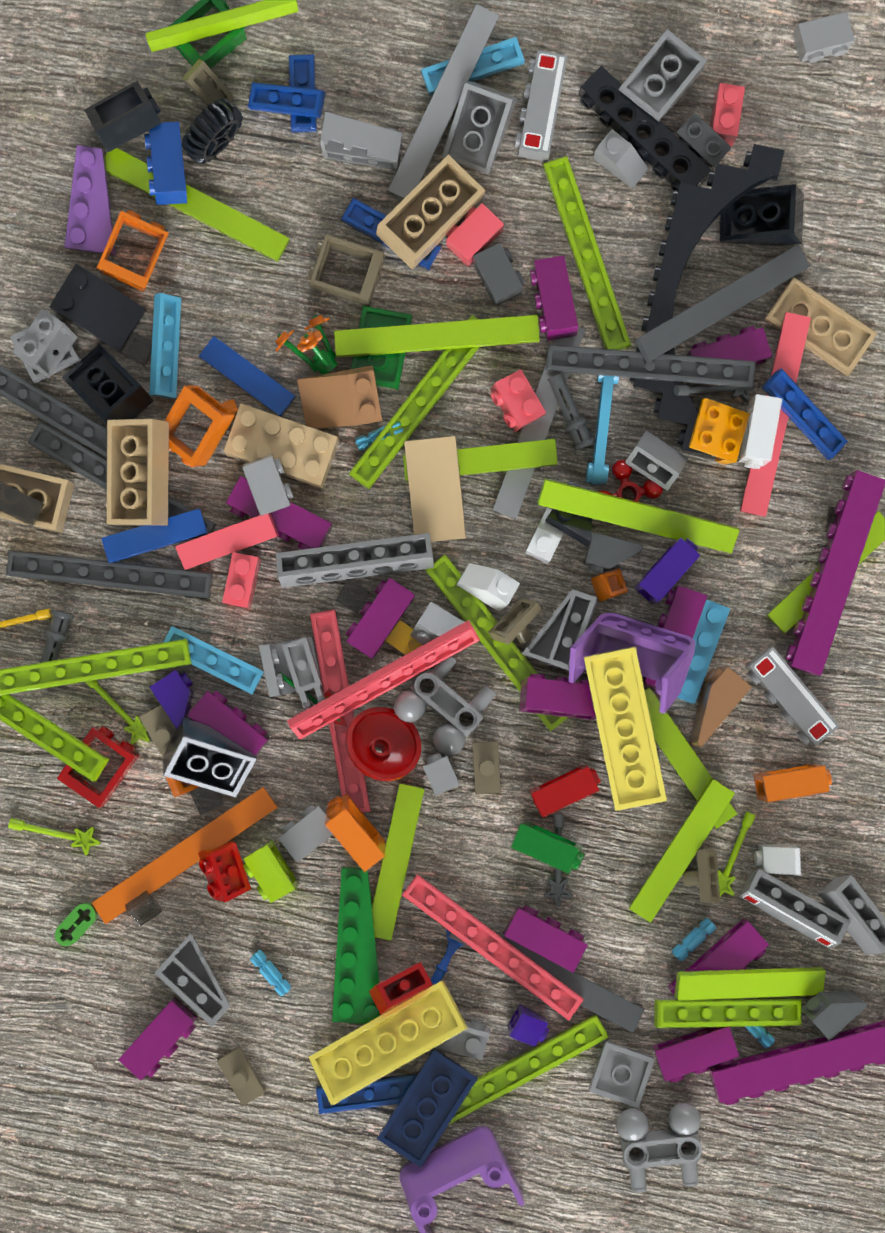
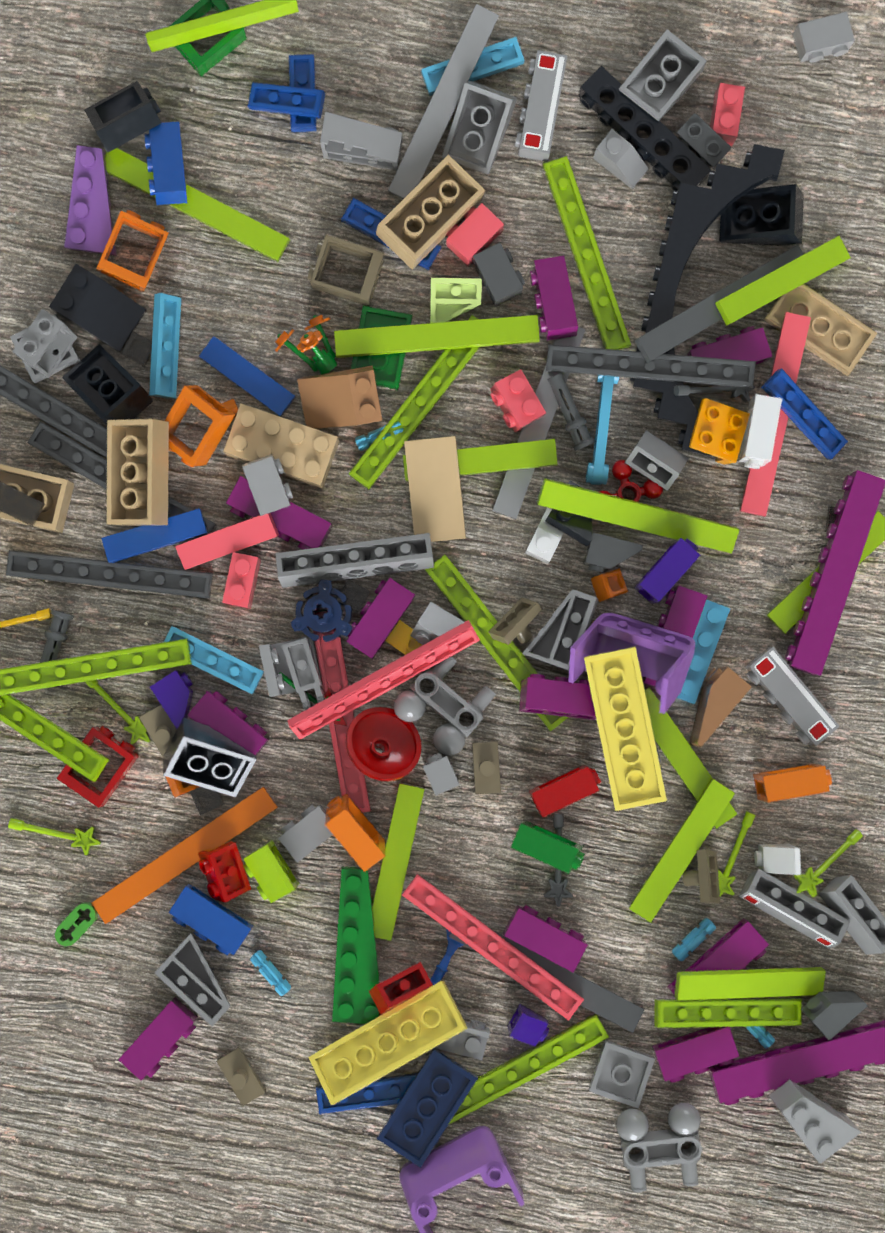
(143, 908): clear smoke tile -> none
(206, 83): dark tan tile -> none
(210, 920): none -> blue brick
(212, 131): black gear -> none
(331, 620): none -> dark blue piece
(453, 297): none -> yellowish green wing
(488, 585): white slope -> none
(782, 280): none -> lime tile
(810, 879): none -> lime piece
(814, 1121): none -> light grey wedge

